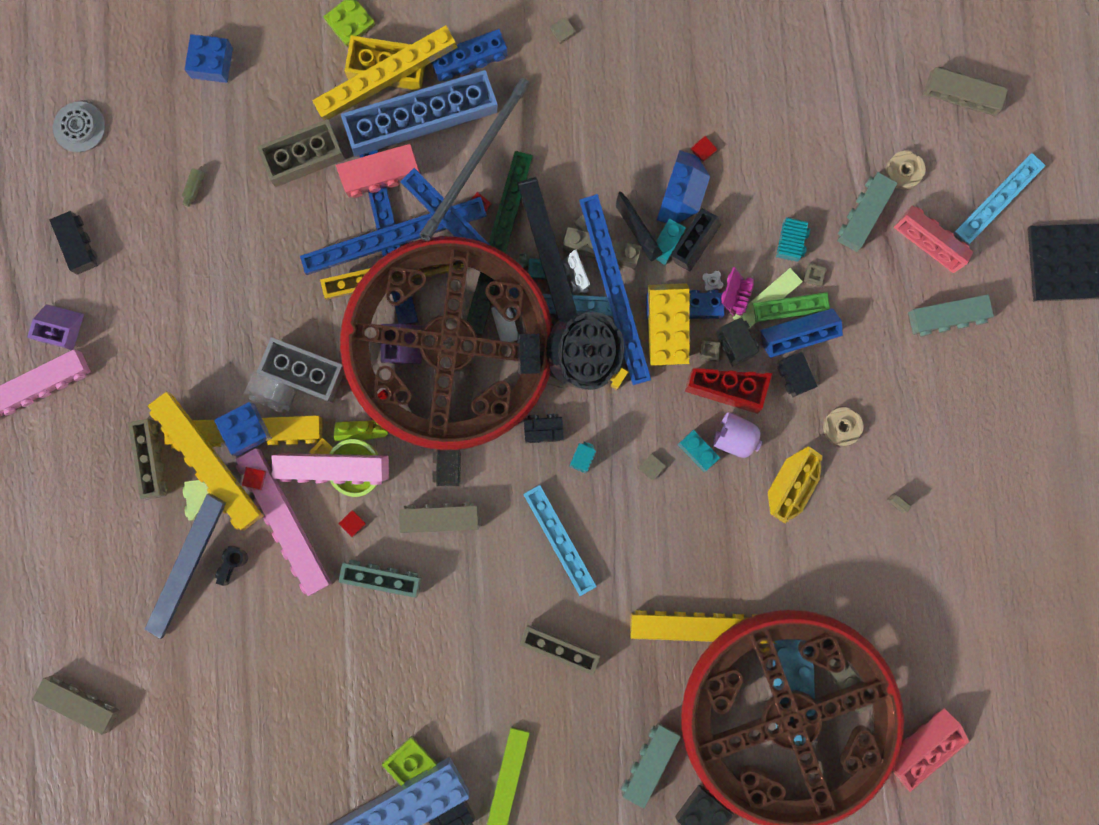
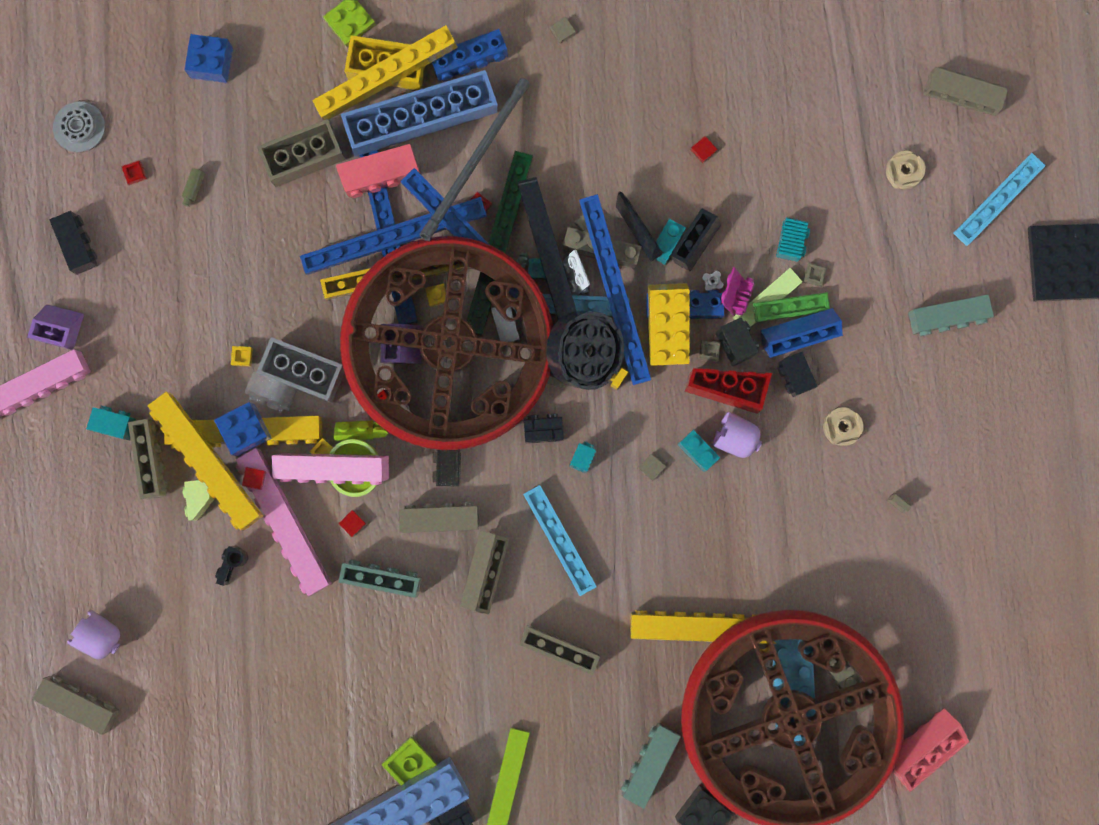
(95, 636): none -> lavender cylinder
(110, 423): none -> teal brick
(134, 172): none -> red tile
(185, 565): tile -> none
(241, 356): none -> yellow plate
(436, 295): none -> yellow plate
(484, 572): none -> dark tan brick
(528, 353): black brick -> none
(684, 189): blue wedge -> none
(794, 484): yellow wedge -> none
(866, 212): sand green brick -> none
(934, 239): coral slope -> none

